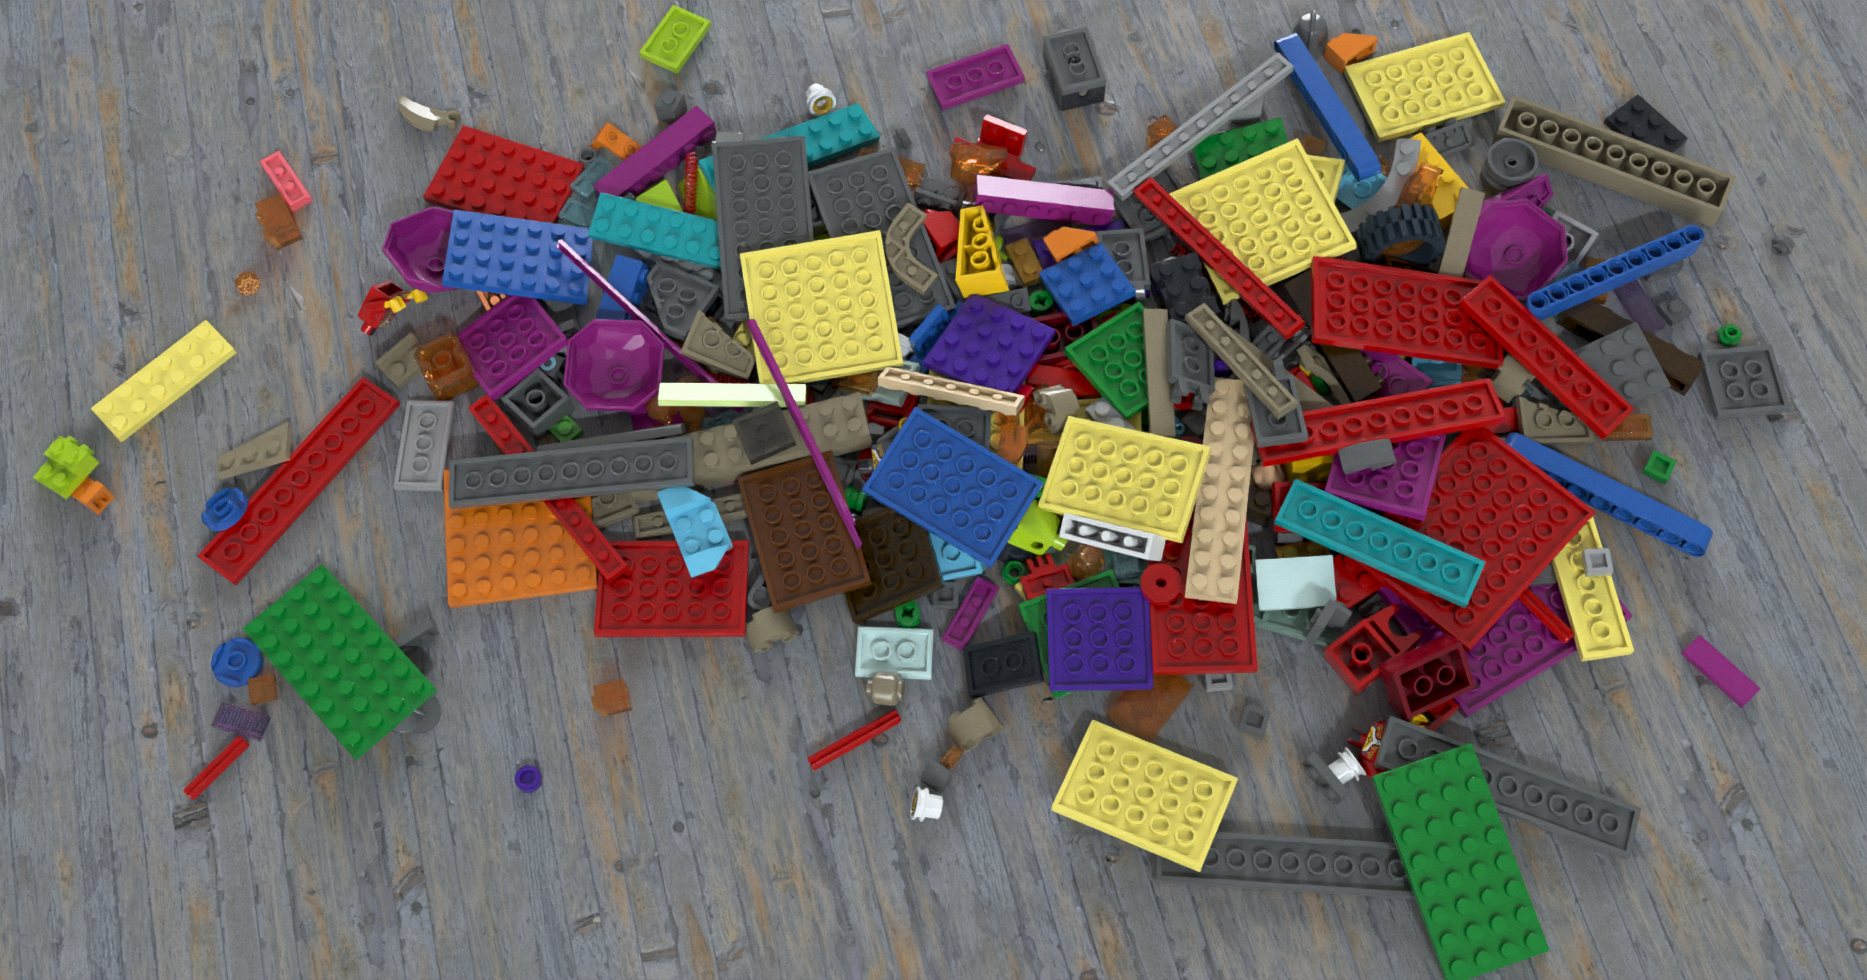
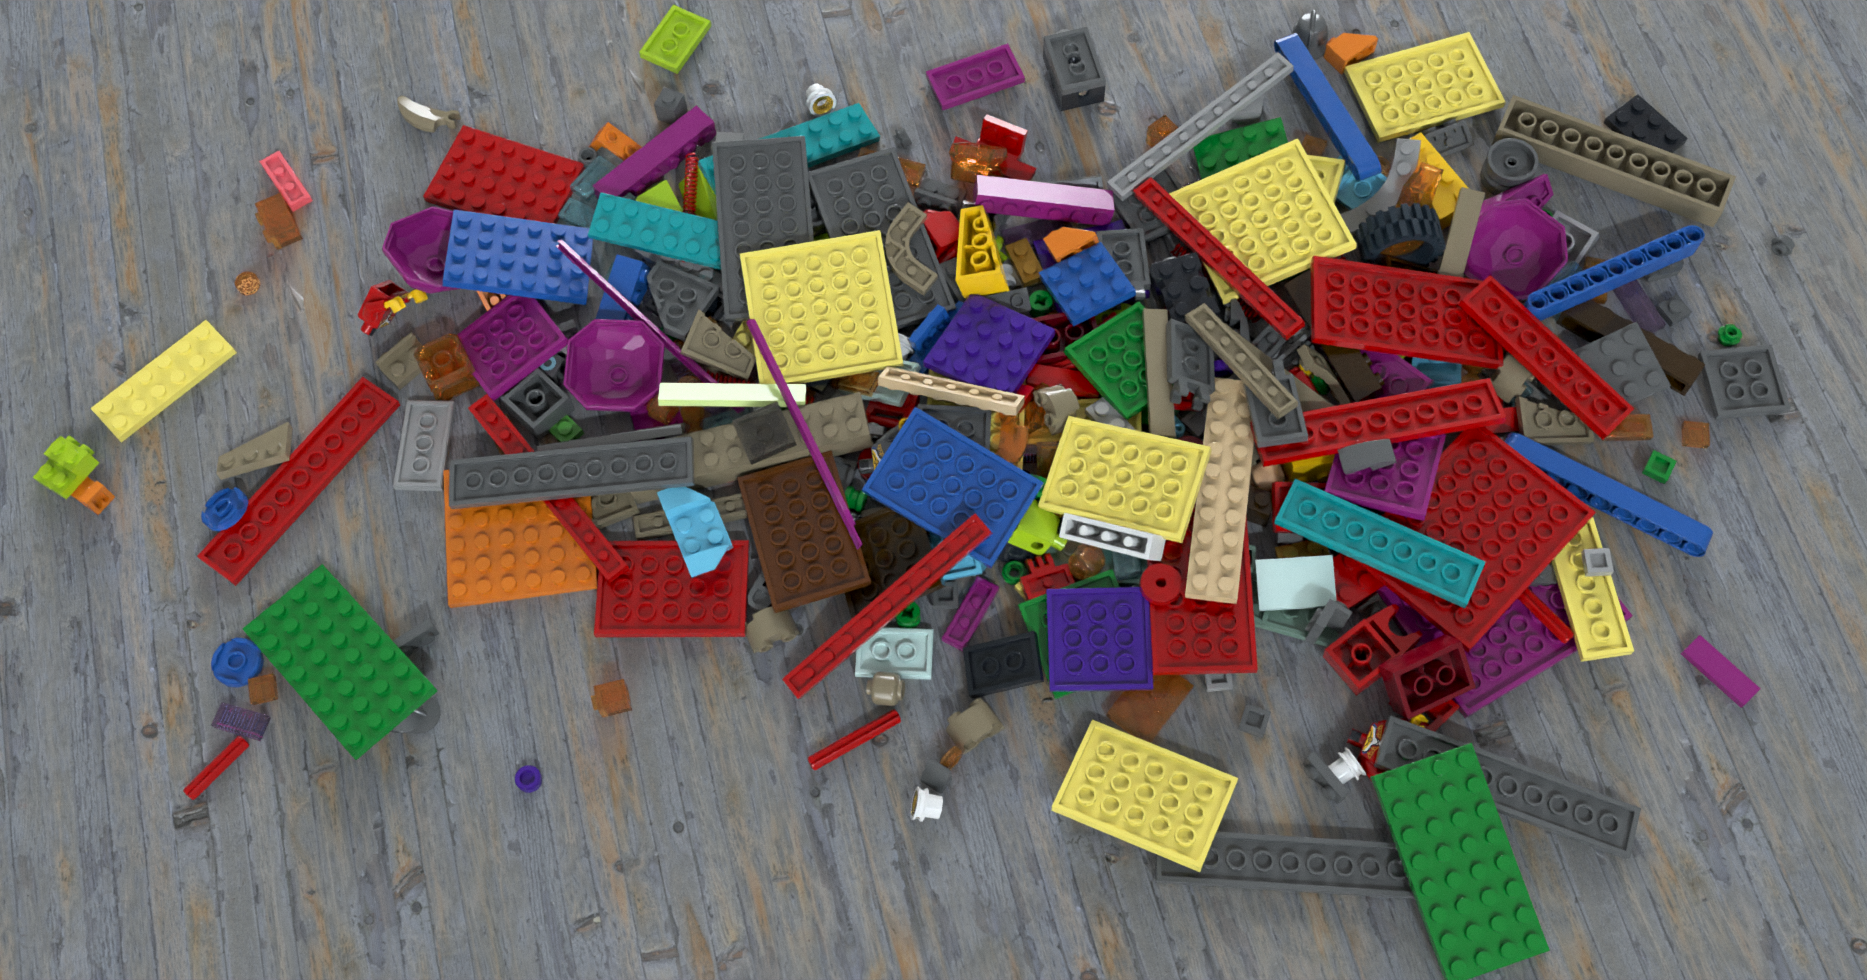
(887, 606): none -> red plate
(1695, 434): none -> clear orange tile

